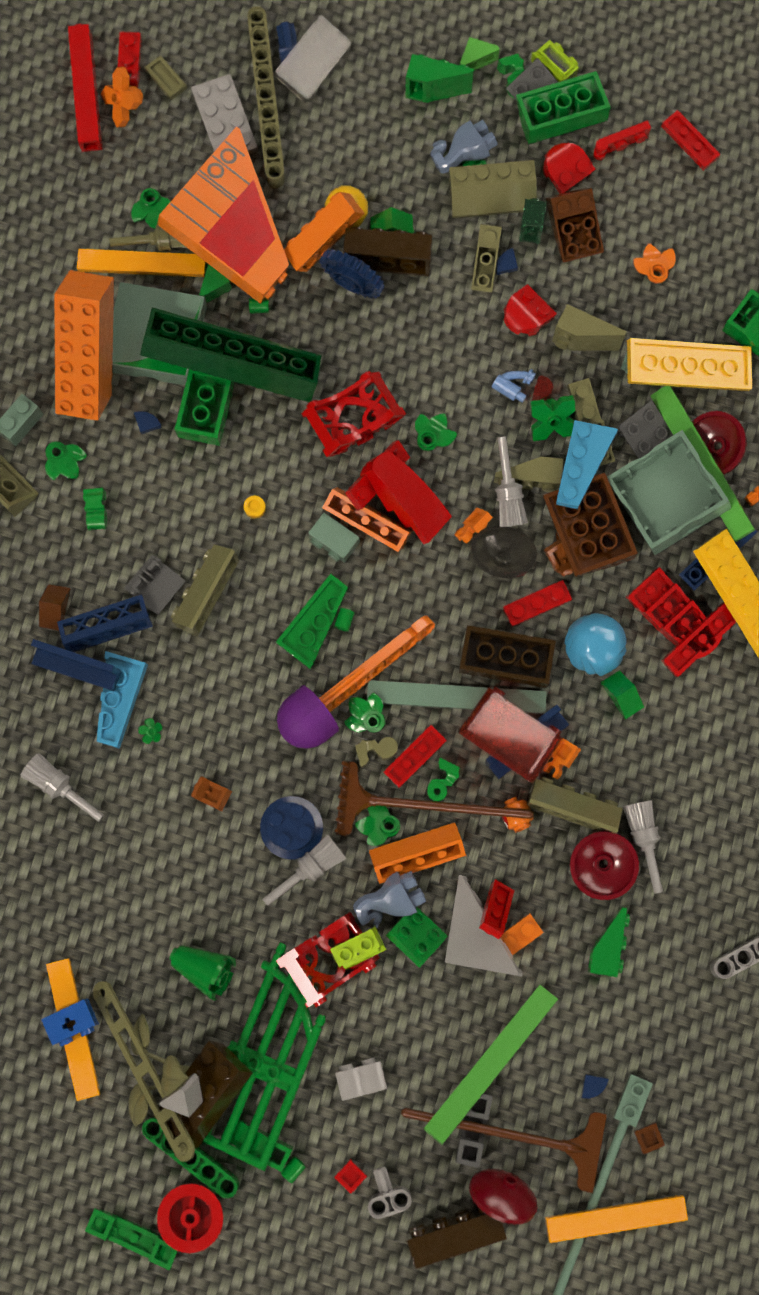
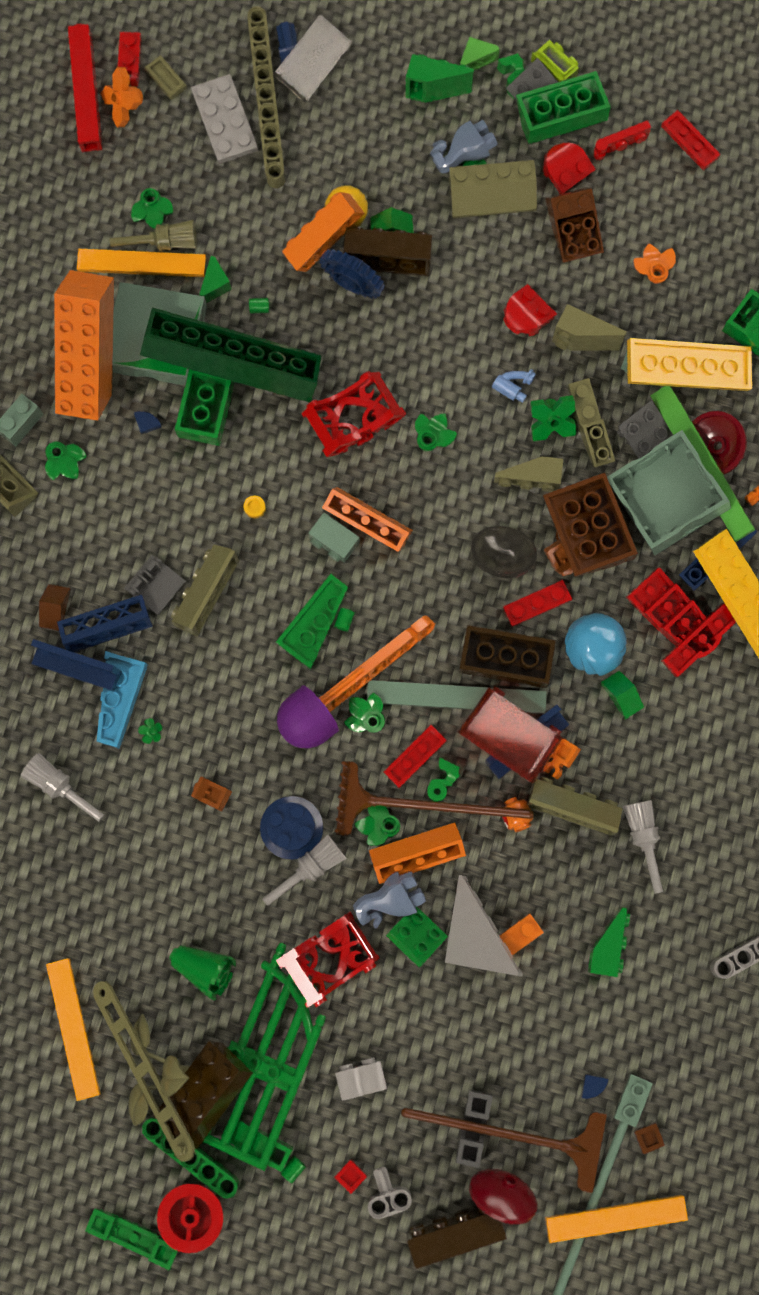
(56, 1023): blue brick -> none
(95, 510): green leg -> none
(186, 1098): light grey slope -> none
(228, 221): orange slope -> none
(358, 949): lime window -> none
(385, 749): olive leg -> none
(400, 492): red slope -> none
(474, 523): orange plate -> none
(486, 257): olive slope -> none
(490, 1065): bright green tile -> none
(496, 909): red plate -> none
(506, 262): dark blue tile -> none
(509, 492): light grey piece -> none
(532, 220): clear green brick -> none
(542, 389): clear red brick -> none
(585, 453): dark azure wing -> none
(606, 881): dark red dish -> none

